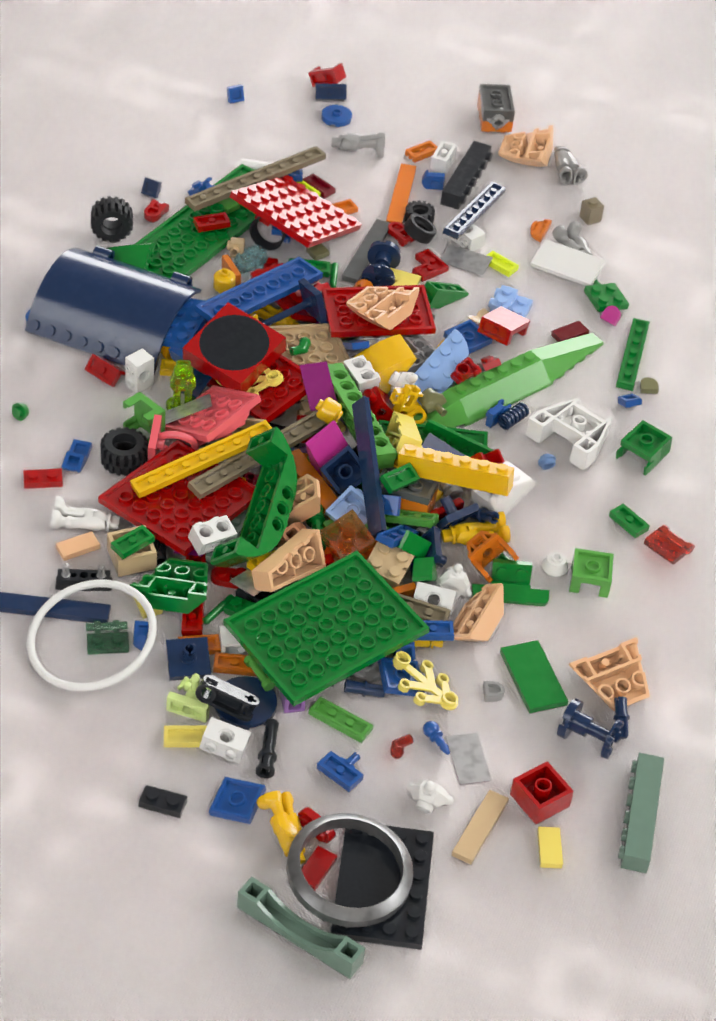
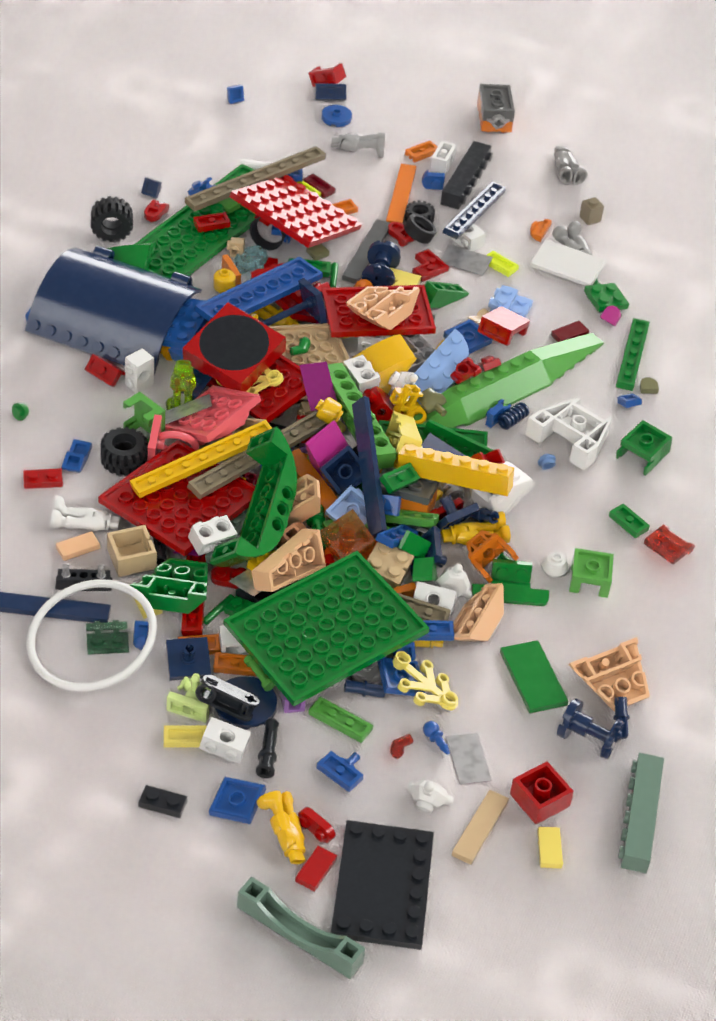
(132, 542): green plate -> none
(167, 367): yellow tile -> none
(339, 914): flat silver piece -> none
(355, 344): blue tile -> none
(493, 691): light grey tile -> none
(528, 148): light nougat wedge -> none

